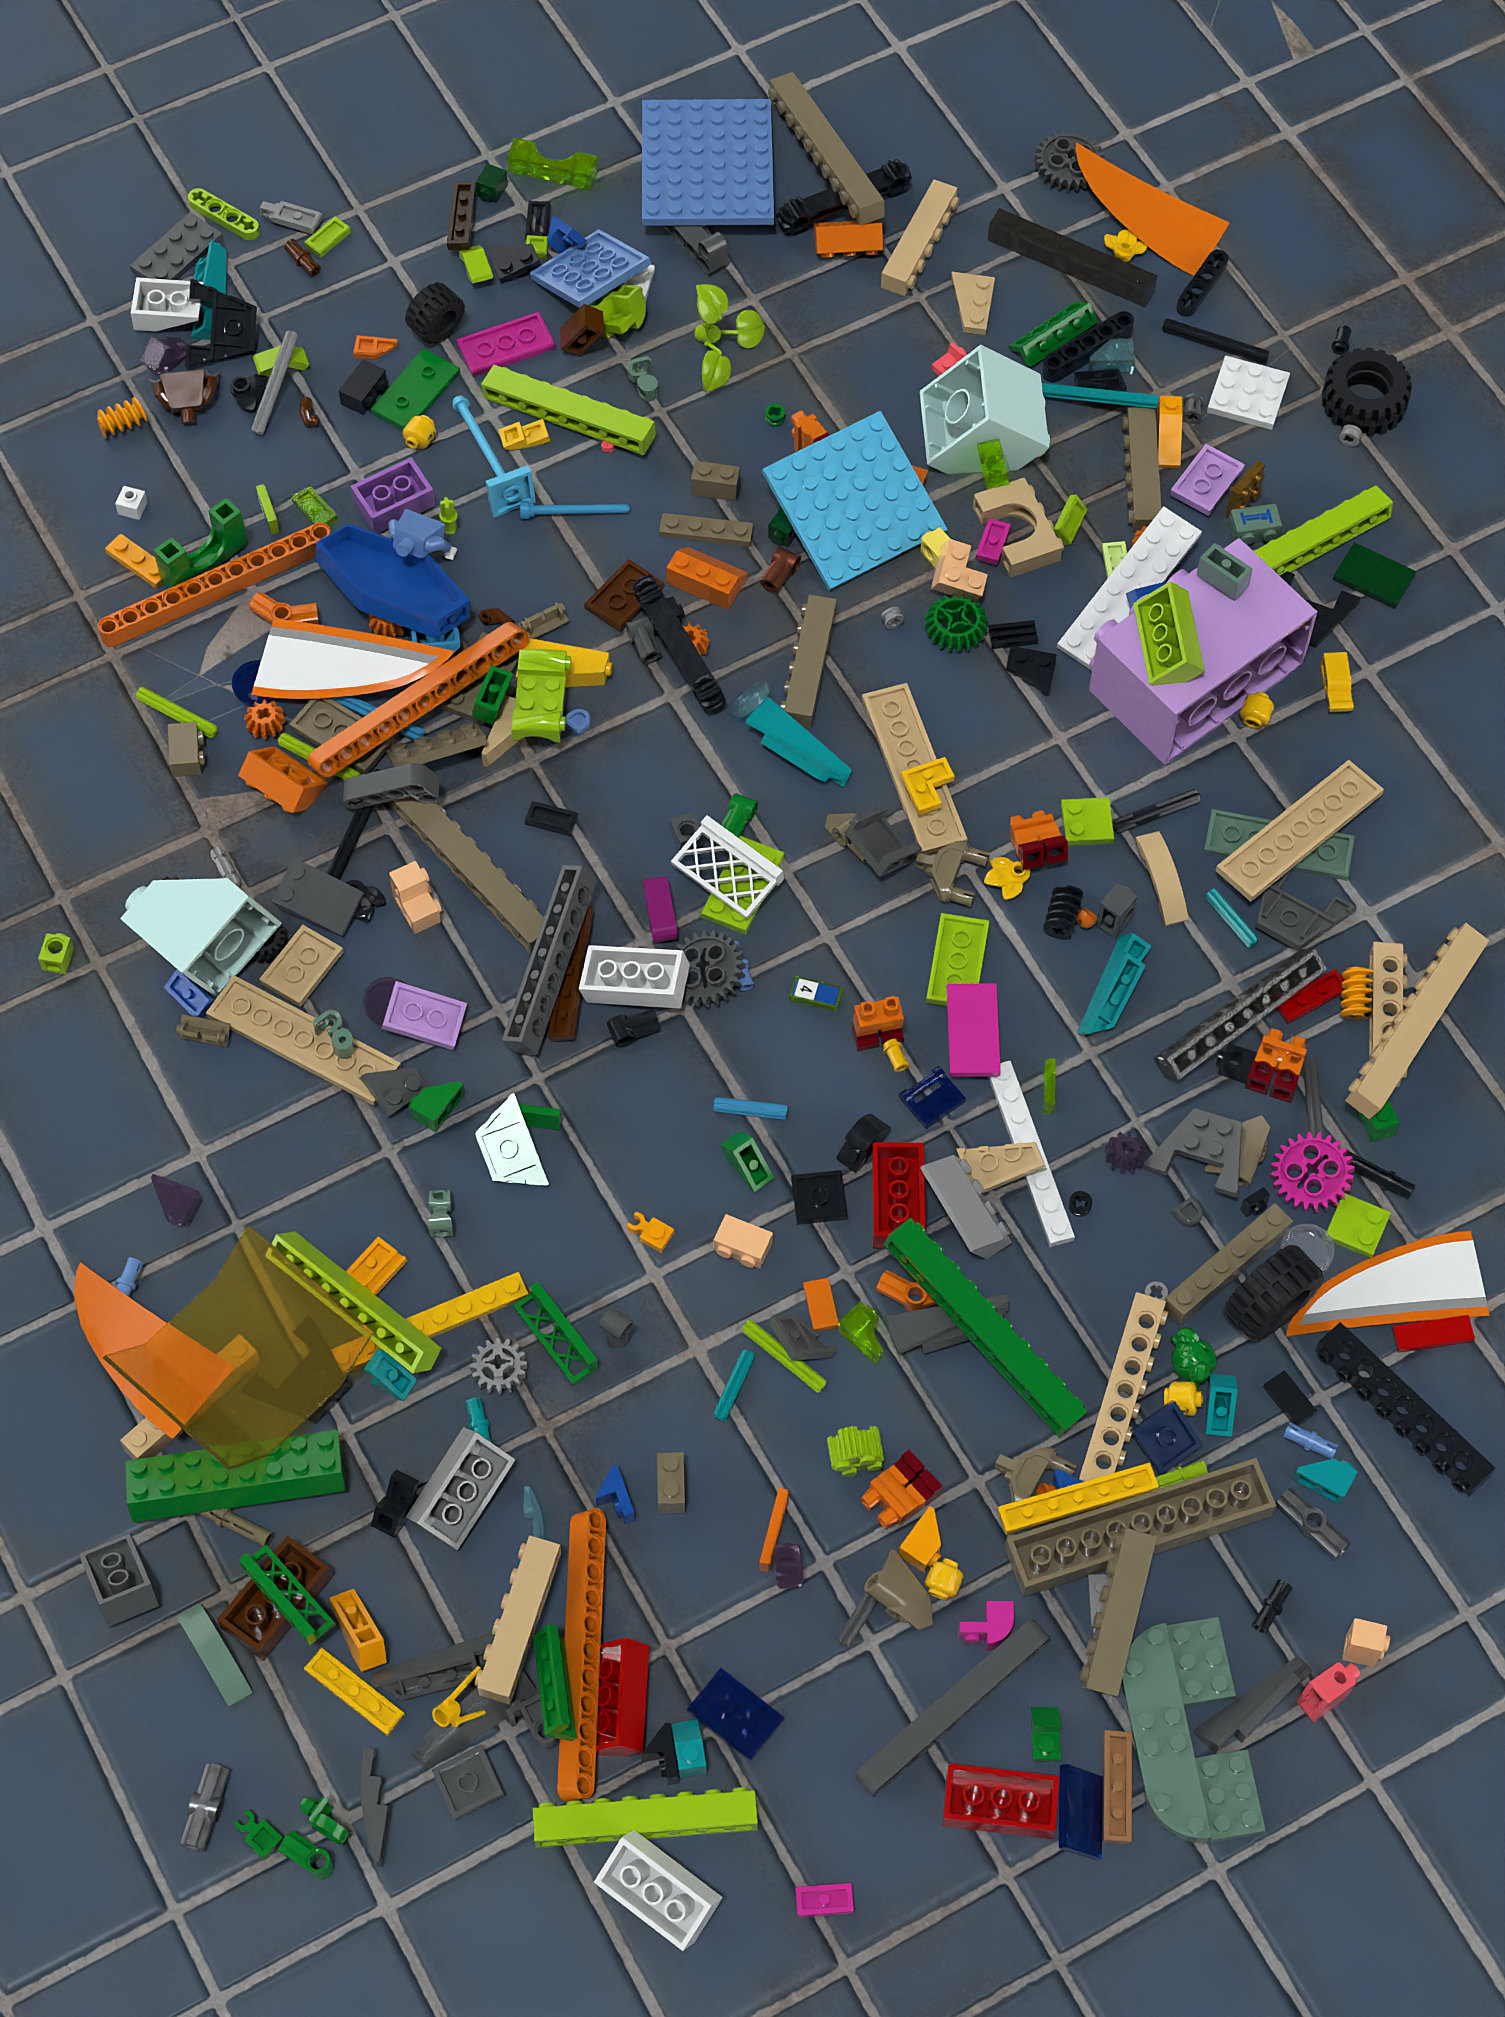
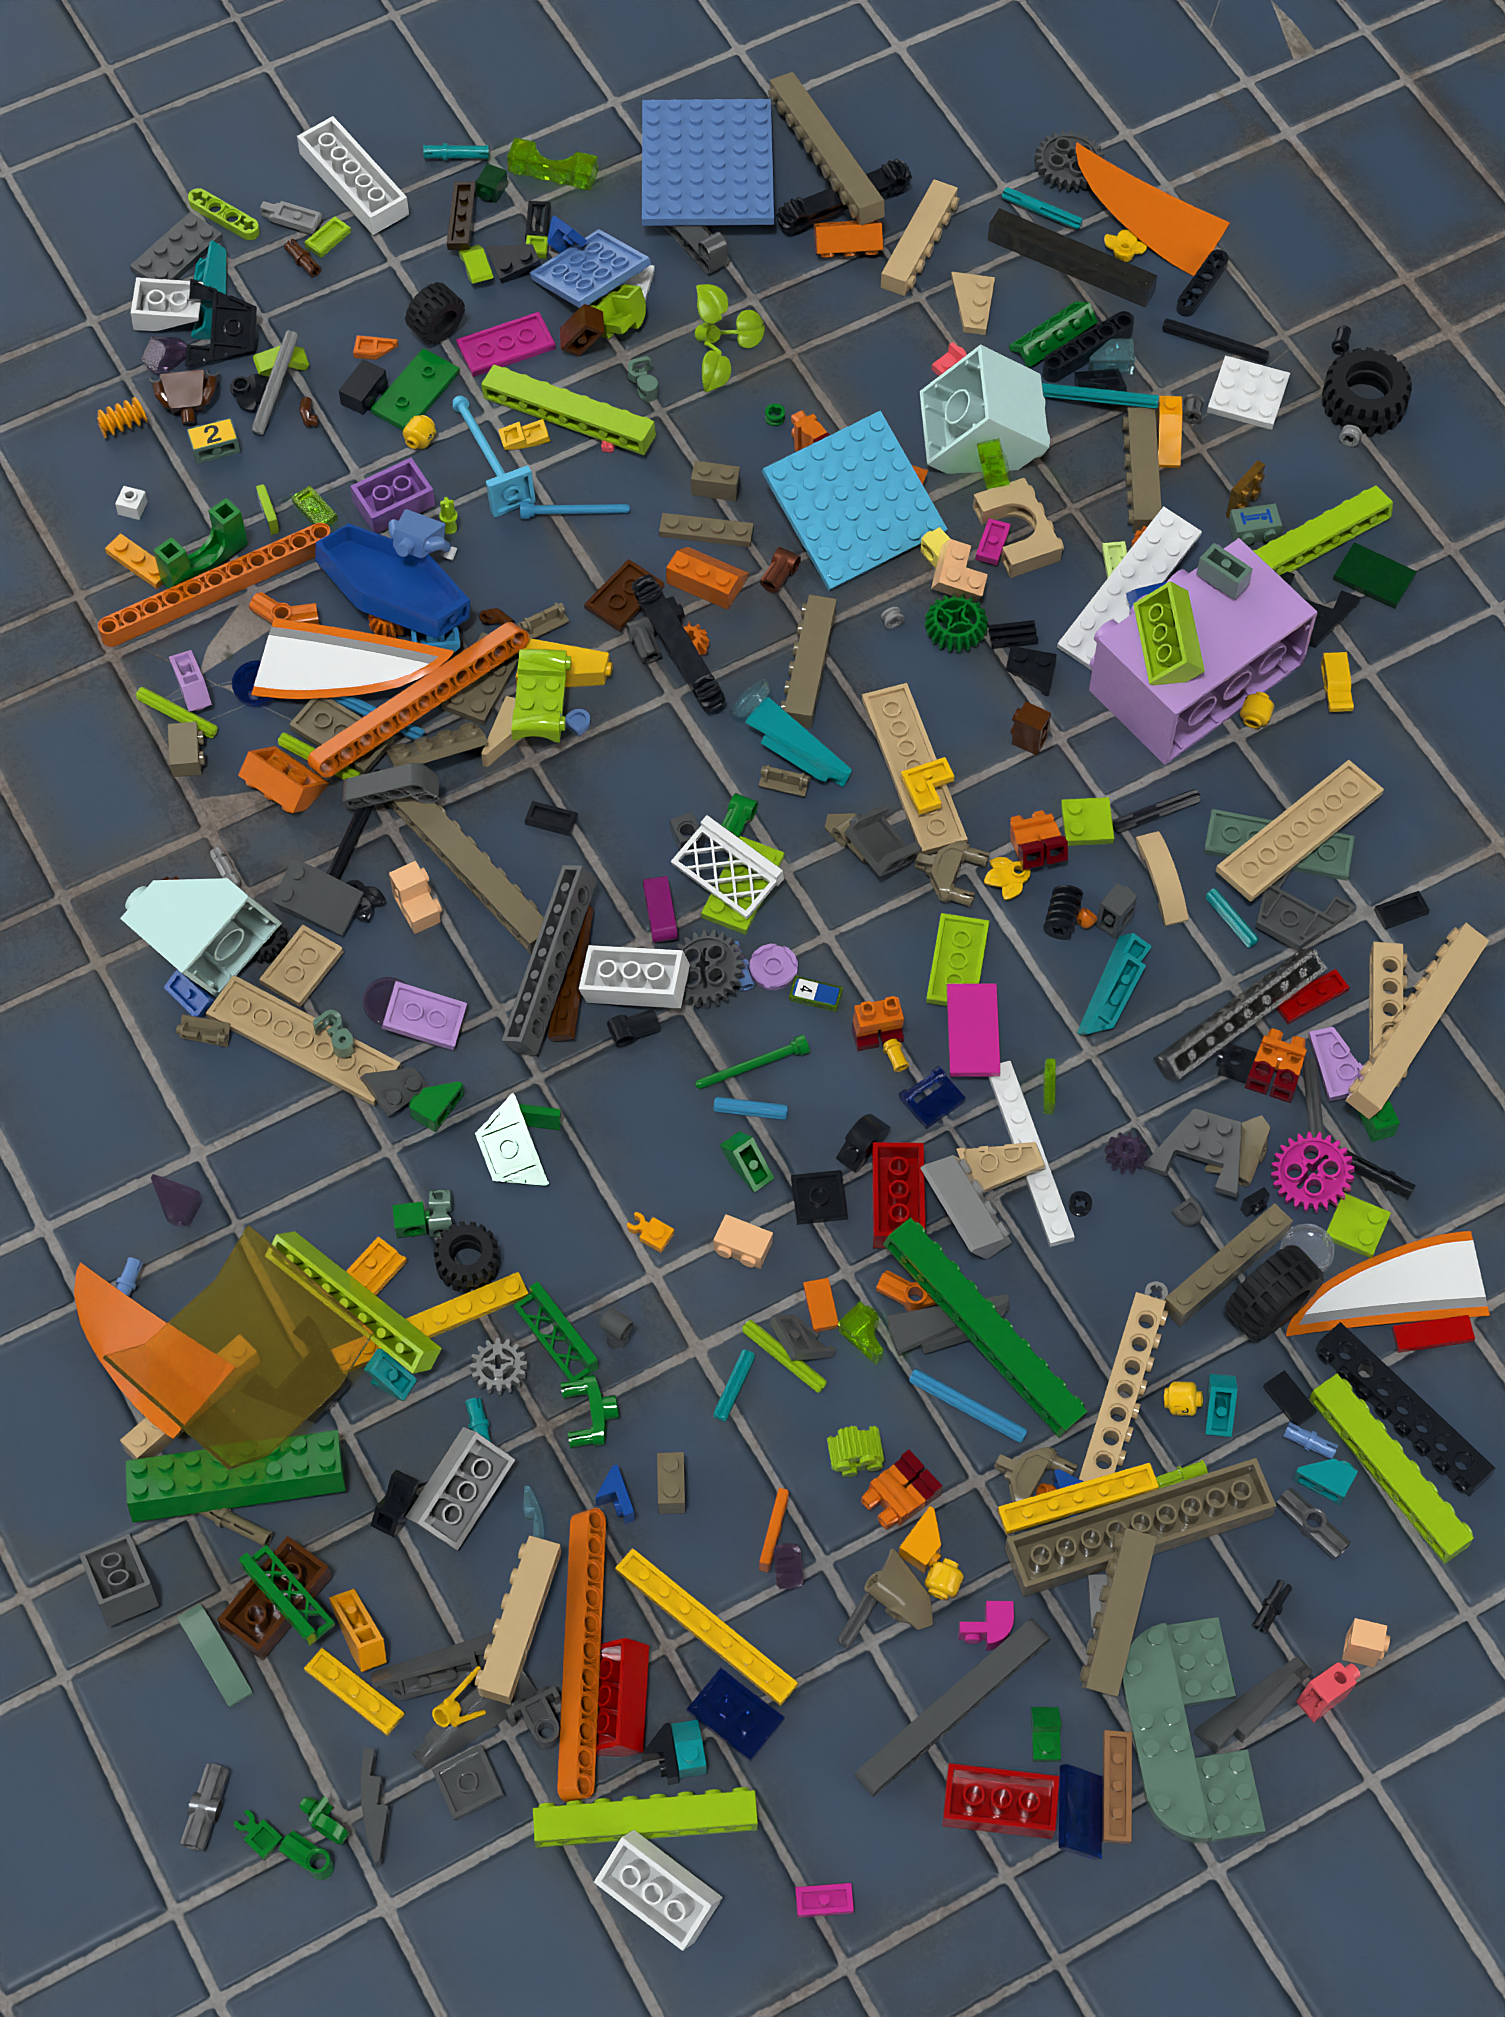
(56, 962): lime brick -> none
(190, 681): none -> lavender slope
(213, 440): none -> brick
(264, 719): orange gear -> none
(353, 175): none -> white brick
(410, 1219): none -> green brick
(455, 152): none -> teal pin
(463, 1238): none -> black tyre
(492, 695): green brick -> none
(554, 1684): green fence -> none
(601, 1410): none -> green connector
(706, 1627): none -> yellow plate
(773, 967): none -> lavender tile
(781, 530): dark green brick -> none
(784, 781): none -> dark tan hinge
(797, 1046): none -> green piece
(968, 1405): none -> dark azure axle
(1030, 727): none -> reddish brown brick
(1042, 208): none -> teal axle
(1070, 519): lime tile -> none
(1166, 1437): dark blue plate -> none
(1192, 1357): green hair -> none
(1207, 479): lavender plate -> none
(1334, 1062): none -> lavender wing
(1355, 993): light orange piece -> none
(1391, 1468): none -> lime brick
(1401, 910): none -> black tile

